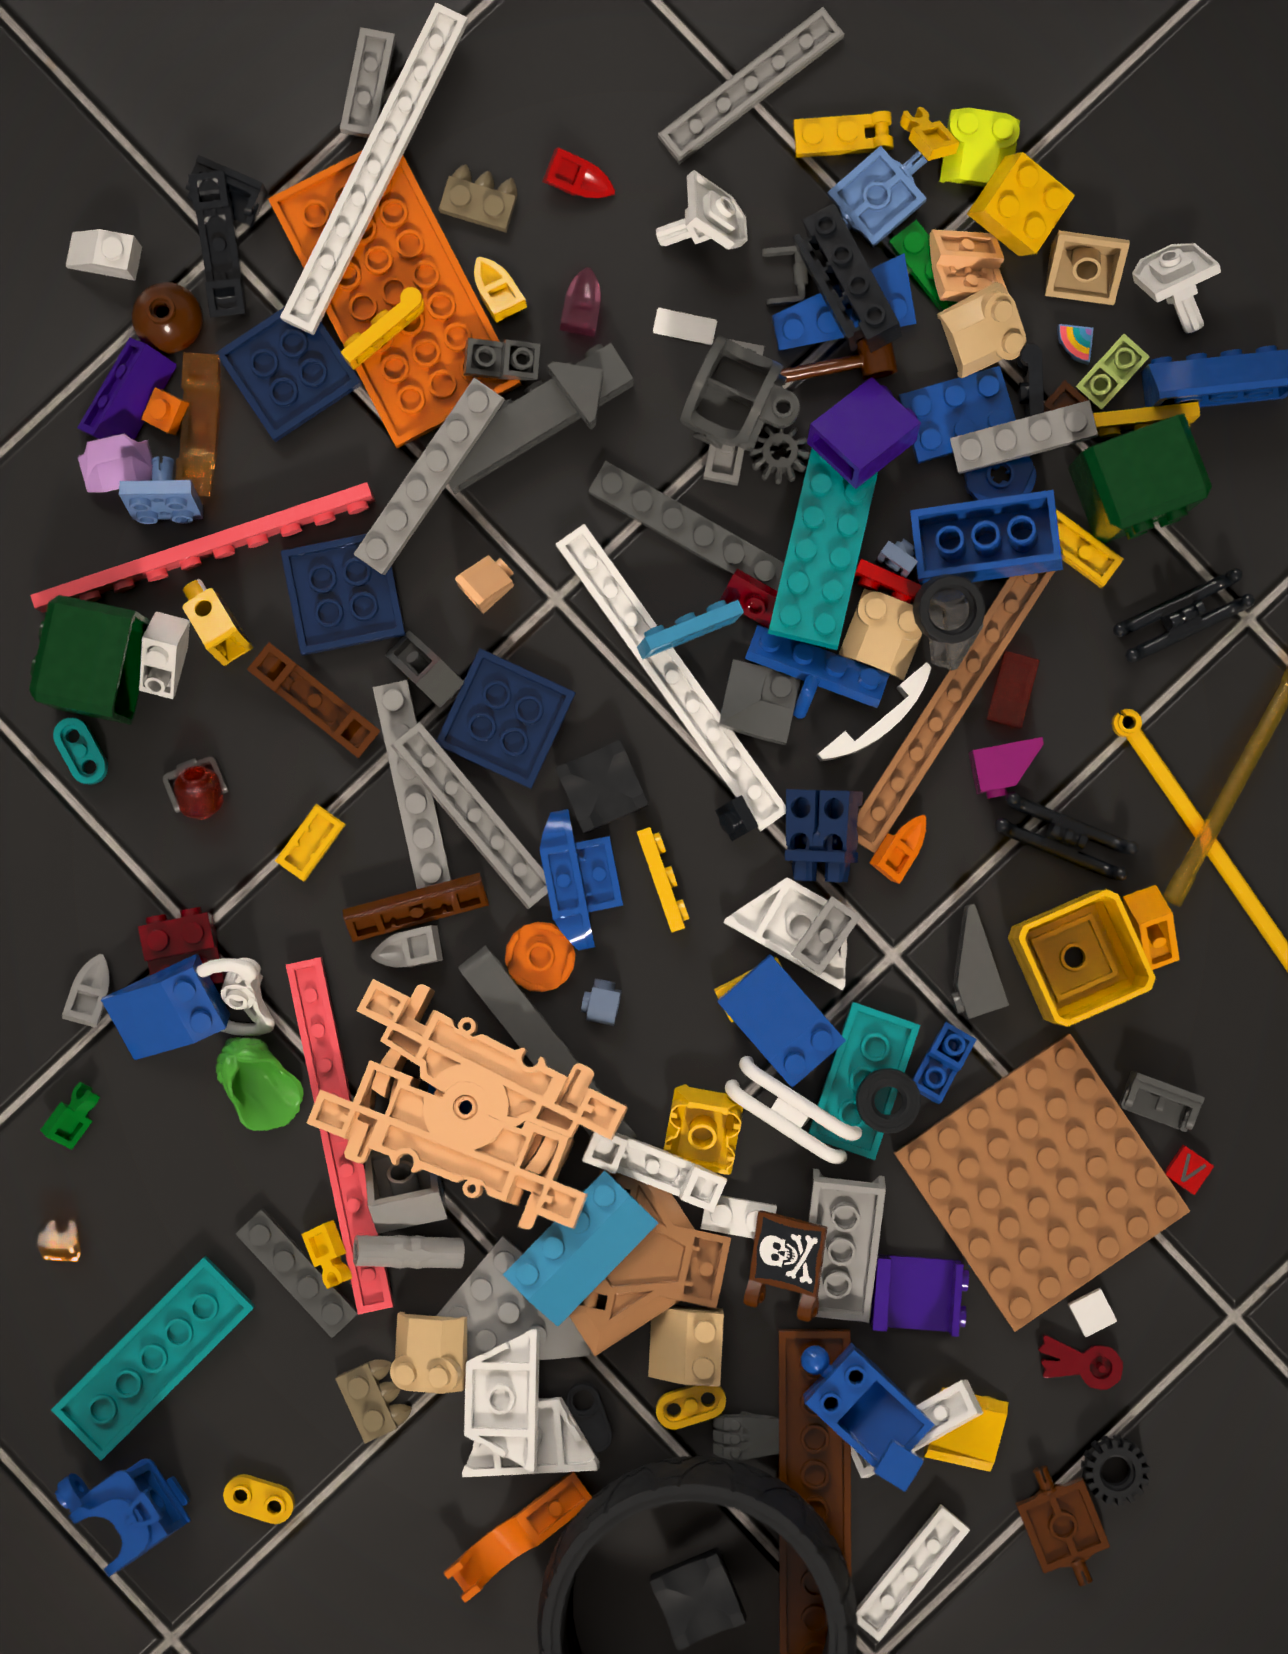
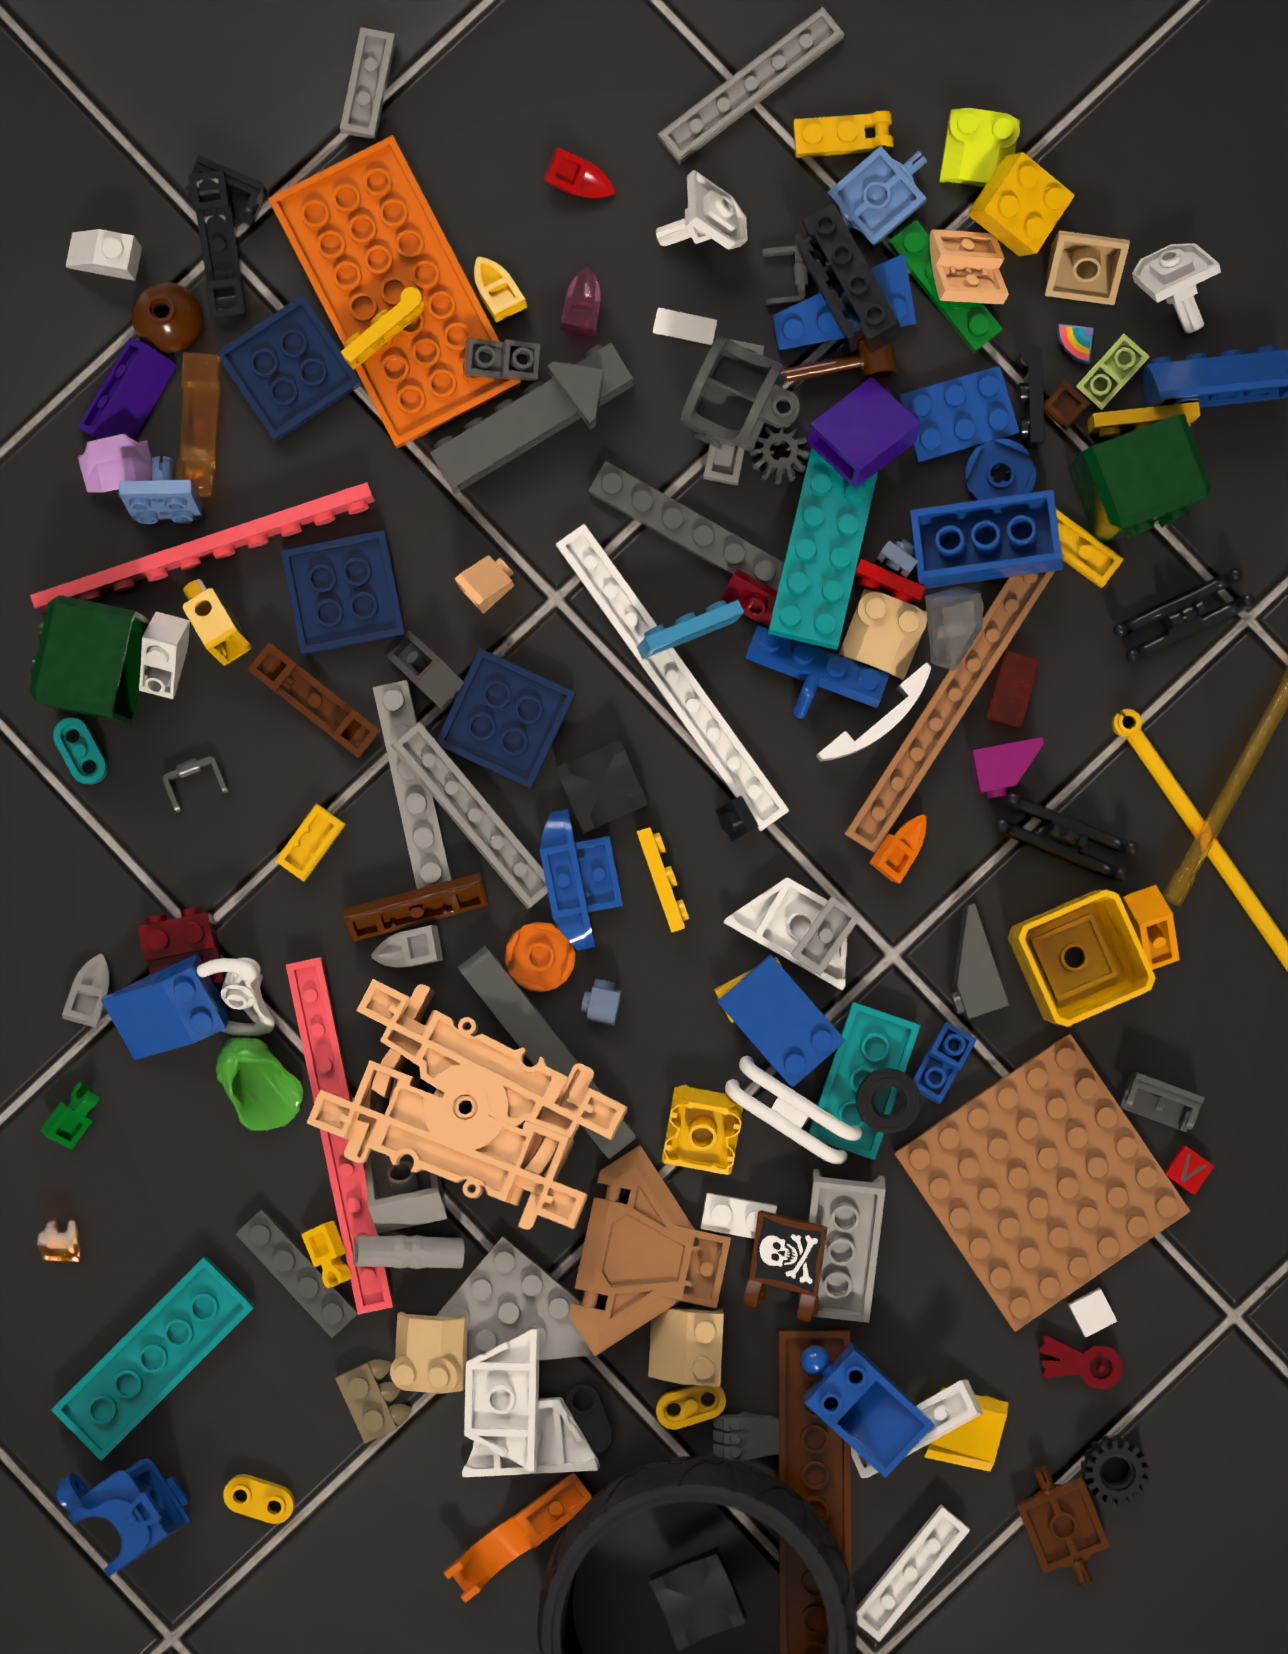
(165, 411): orange plate -> none
(198, 792): clear red head -> none
(374, 169): white plate -> none
(429, 476): light grey plate -> none
(479, 200): dark tan plate -> none
(572, 1262): dark azure slope -> none
(656, 1168): white slope -> none
(759, 702): dark grey plate -> none
(822, 829): dark blue hips -> none
(898, 1465): blue tile -> none
(918, 1294): dark purple panel -> none
(929, 137): yellow plate -> none
(975, 615): black tyre -> none
(983, 329): tan slope -> none
(1024, 437): light grey plate -> none

